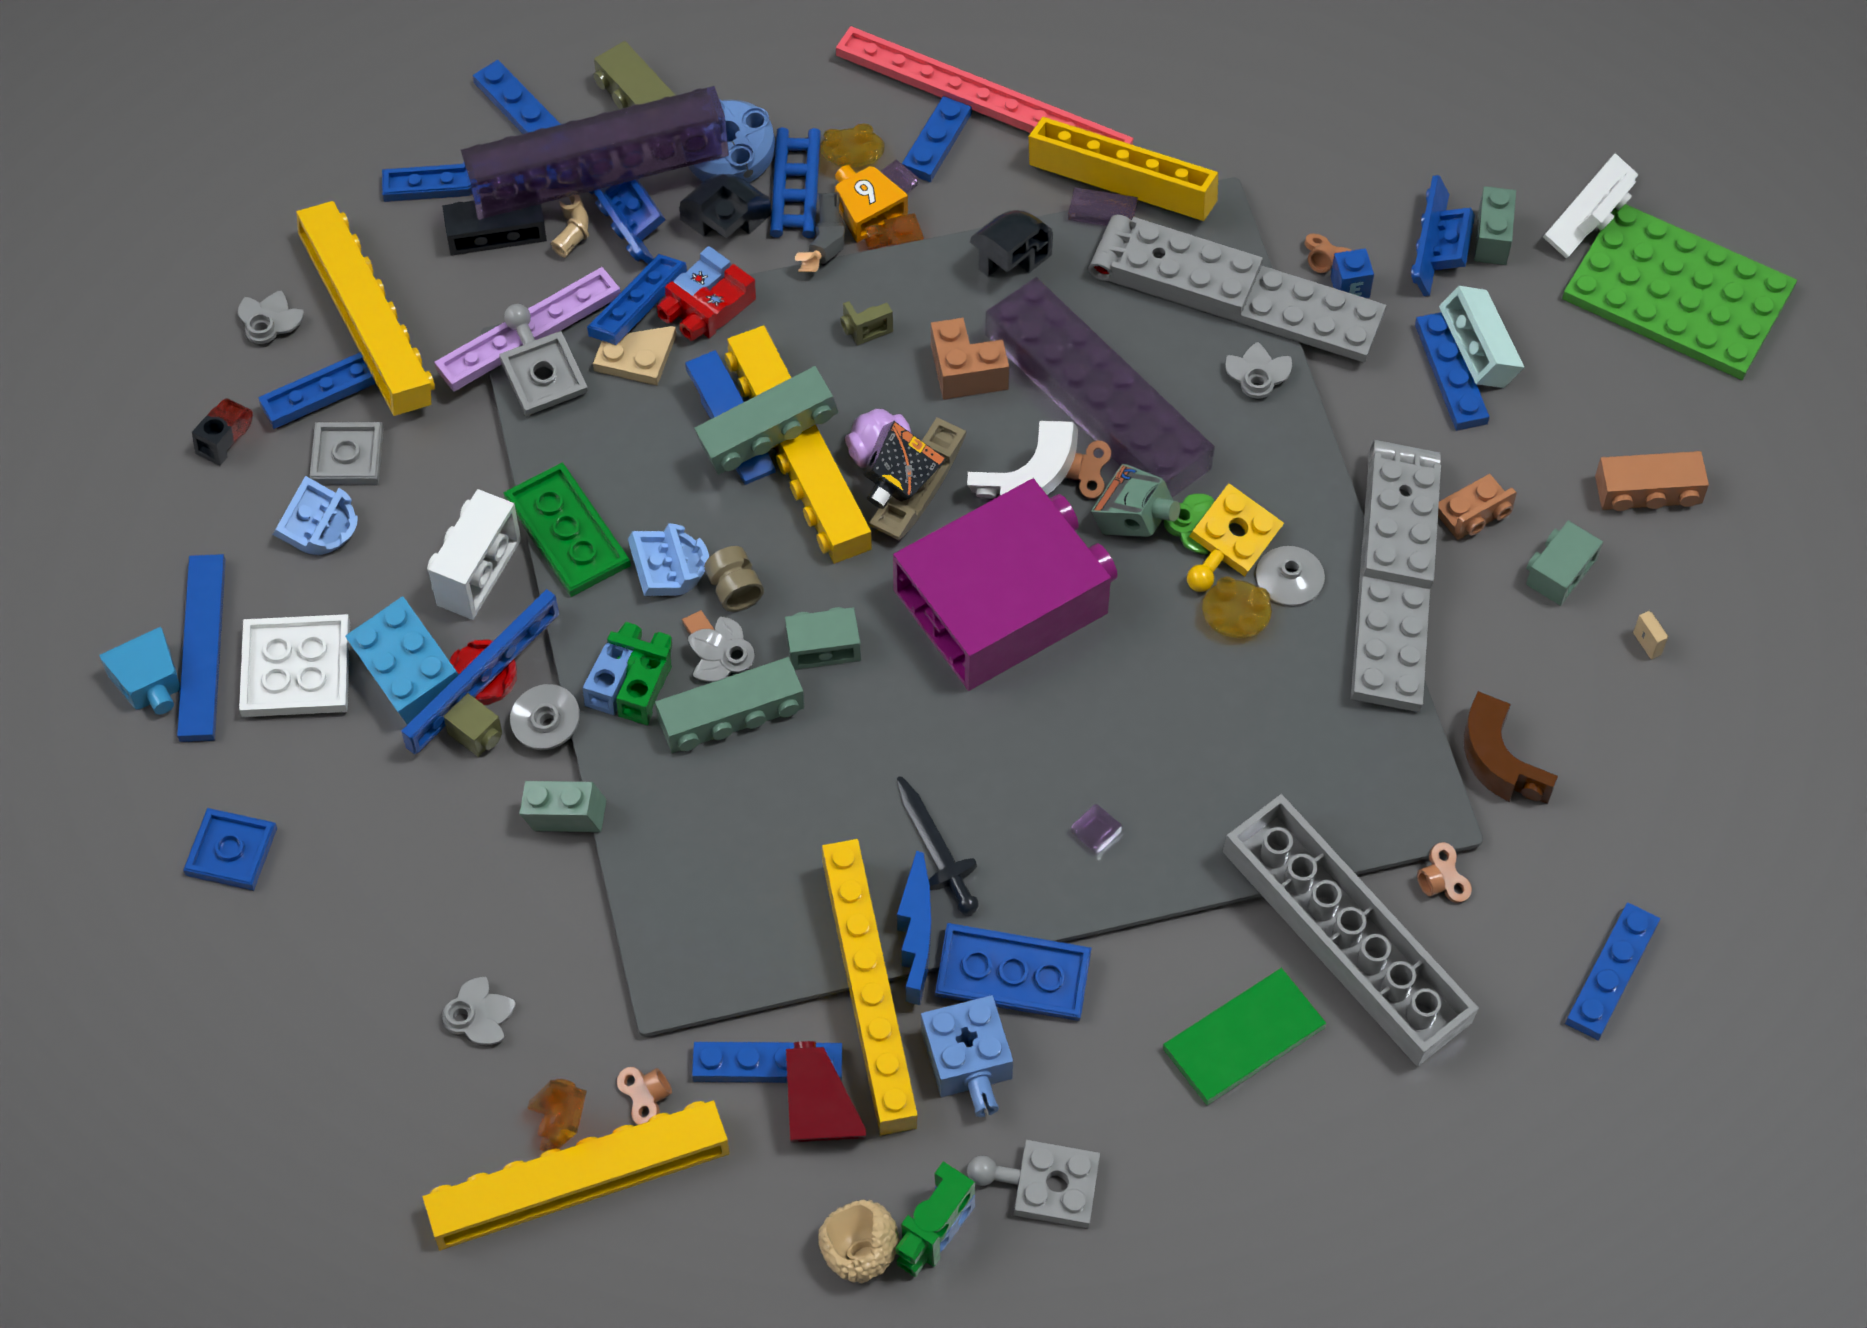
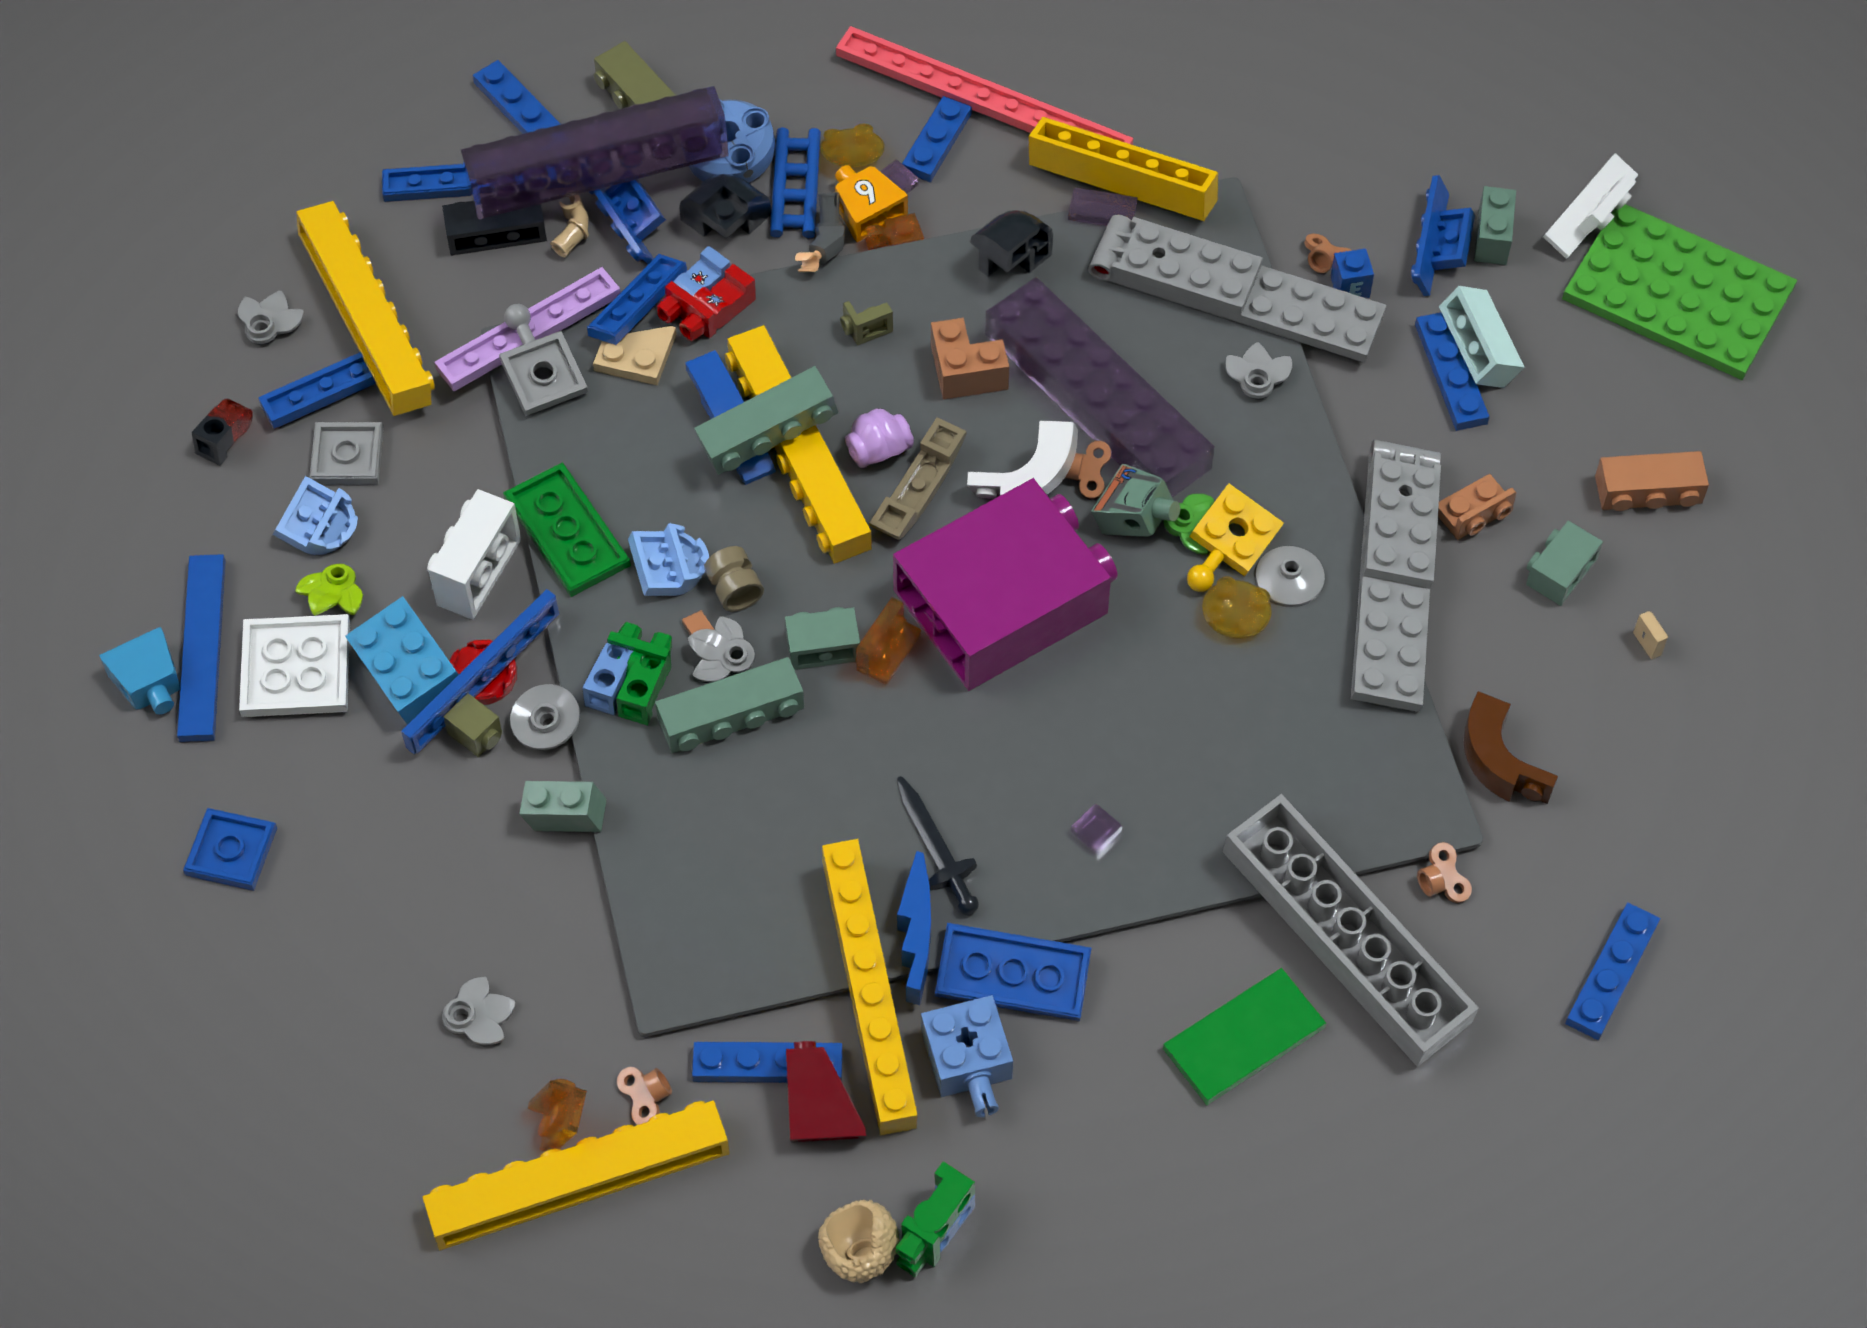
(330, 588): none -> lime plate
(886, 643): none -> clear orange bracket
(899, 465): torso -> none
(1033, 1195): light grey plate -> none

